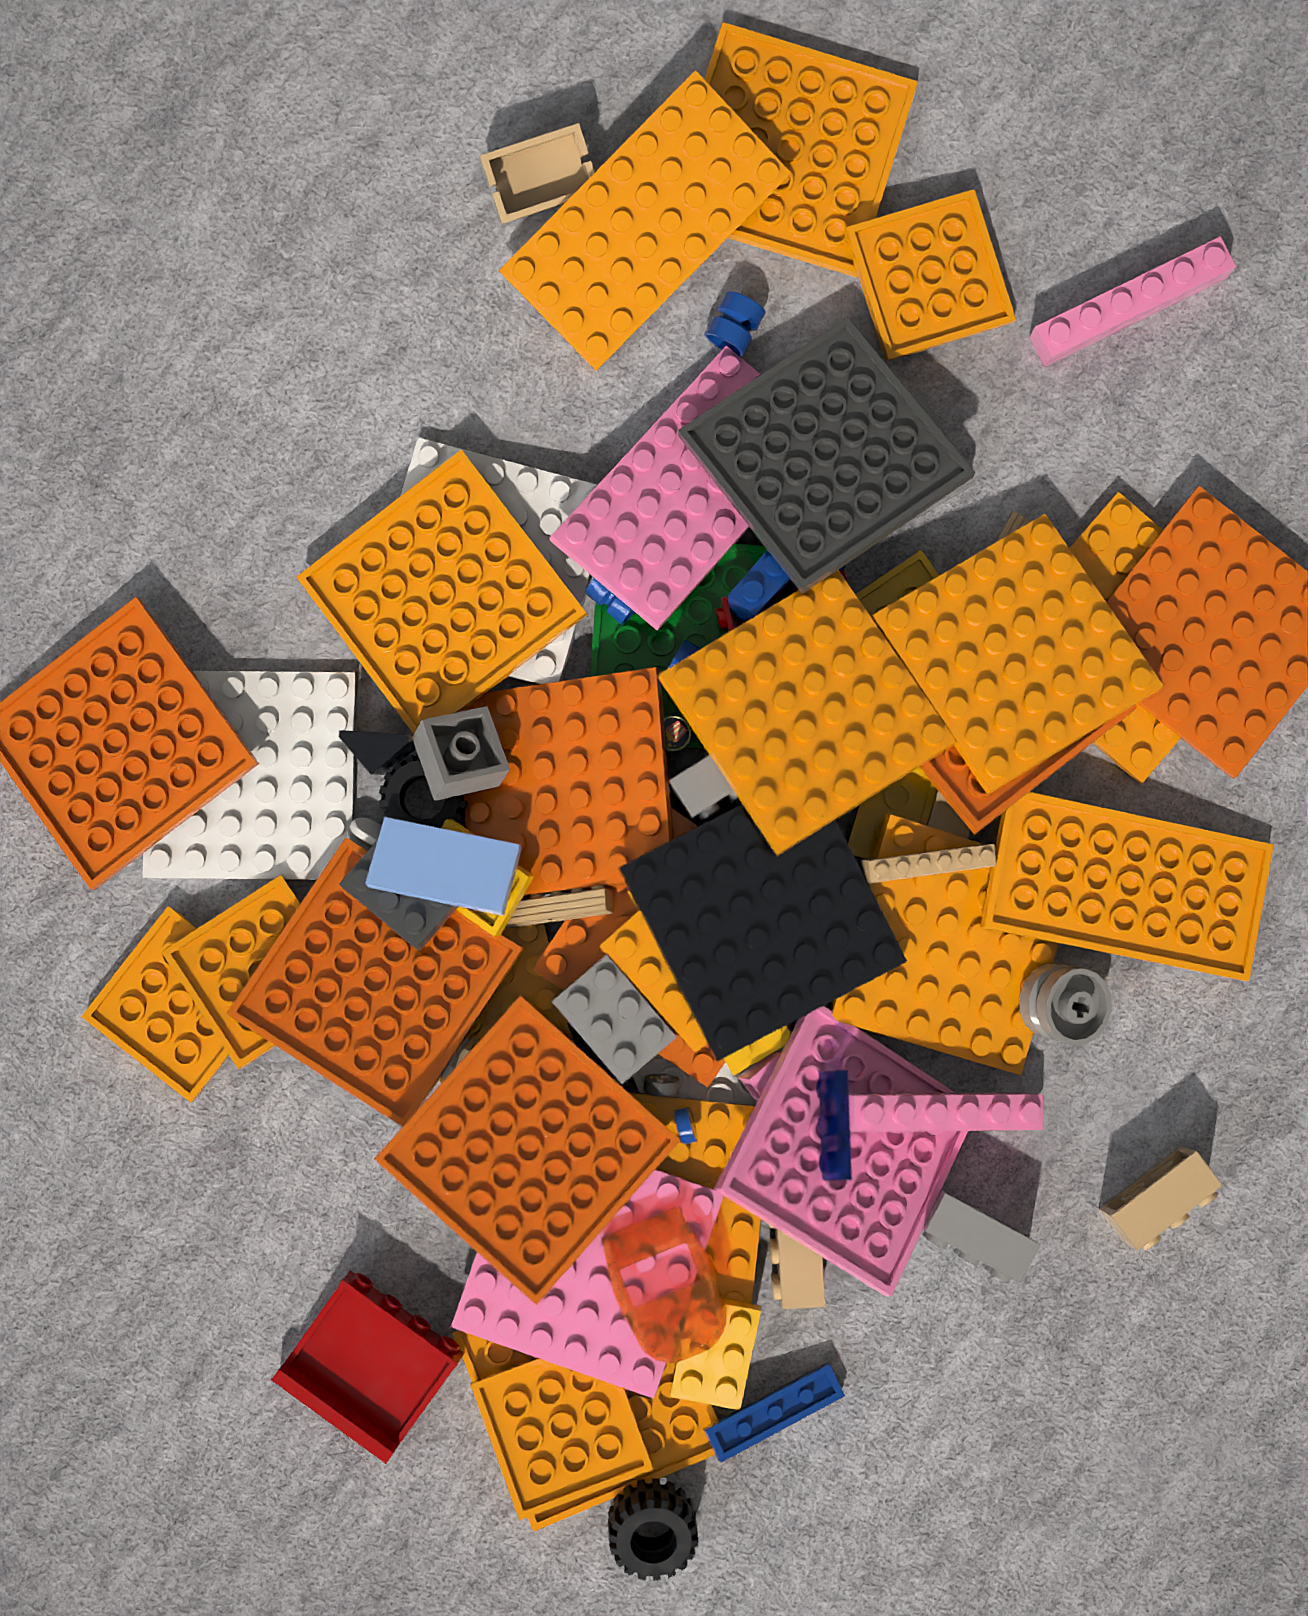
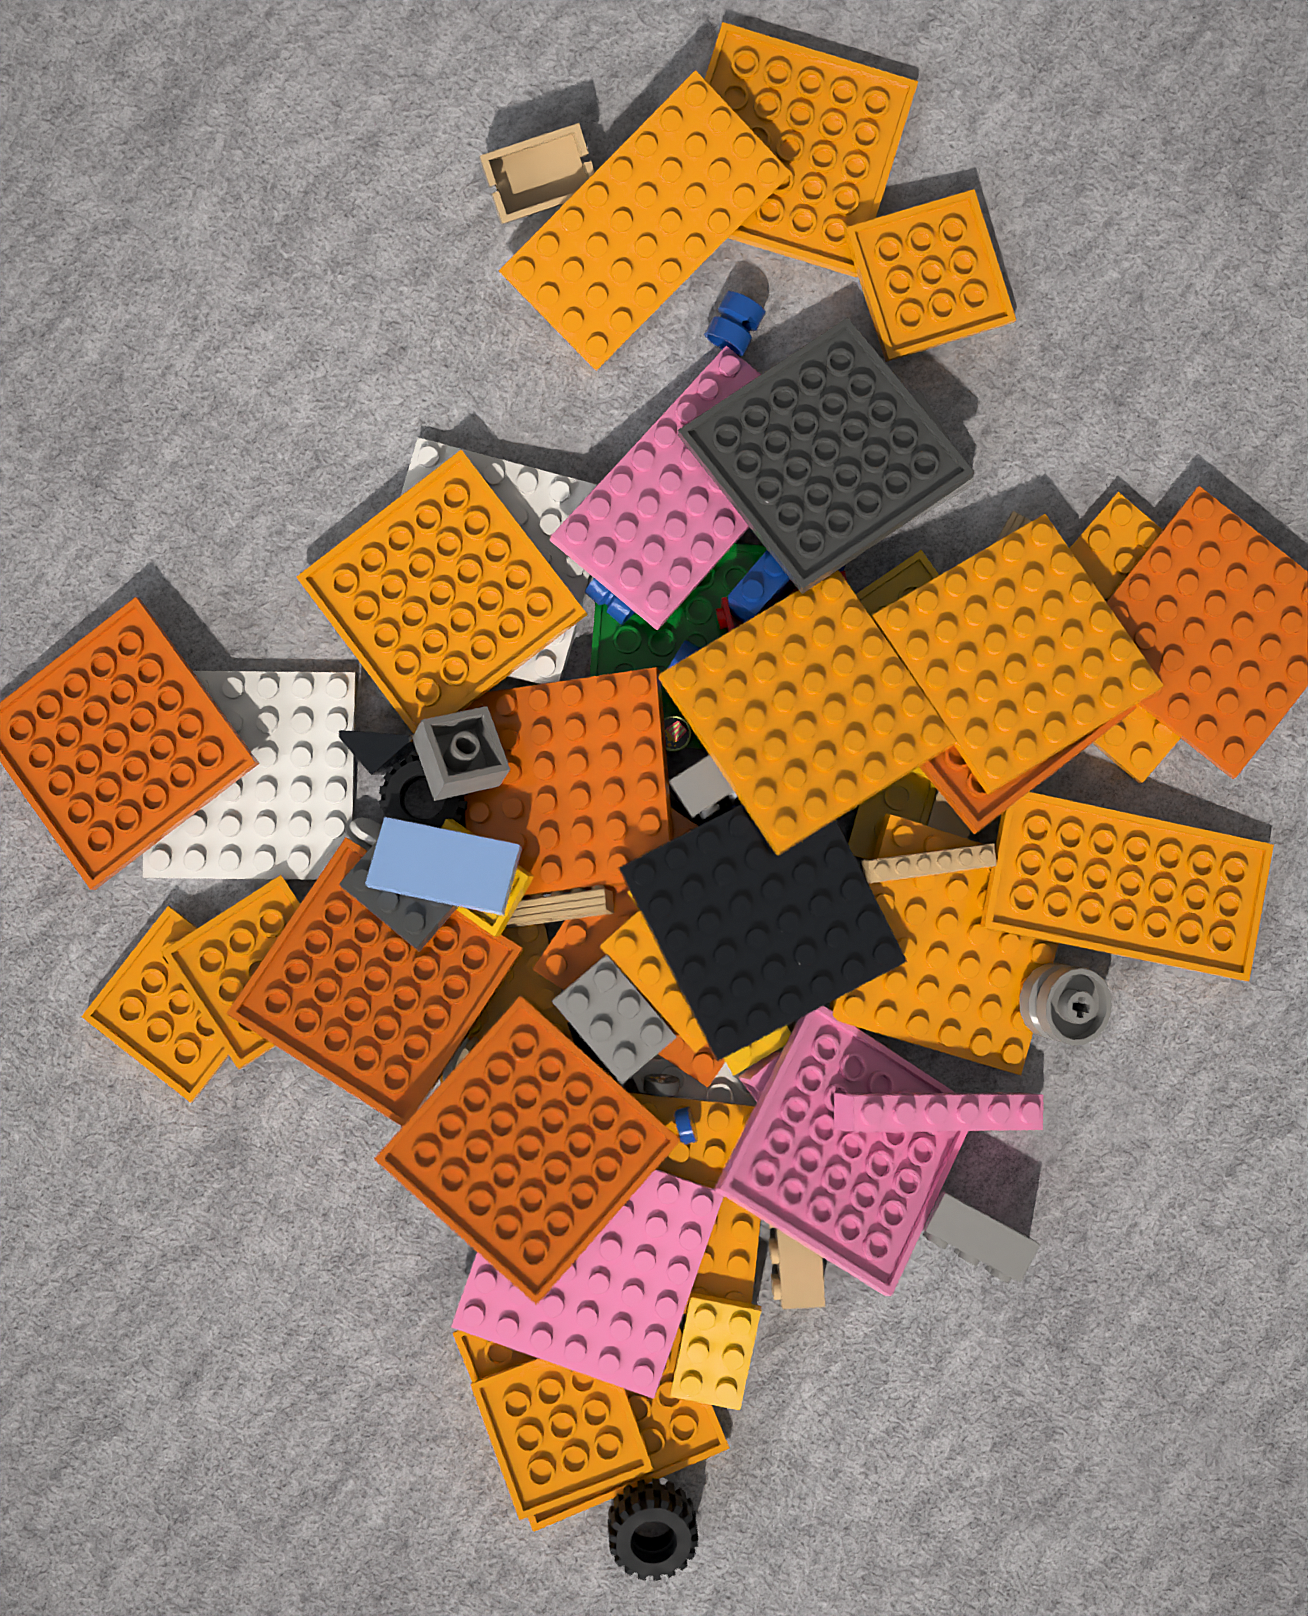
(368, 1366): red panel -> none
(682, 1320): clear orange slope -> none
(773, 1412): blue plate -> none
(834, 1125): clear blue plate -> none
(1132, 301): bright pink brick -> none
(1161, 1198): tan brick -> none

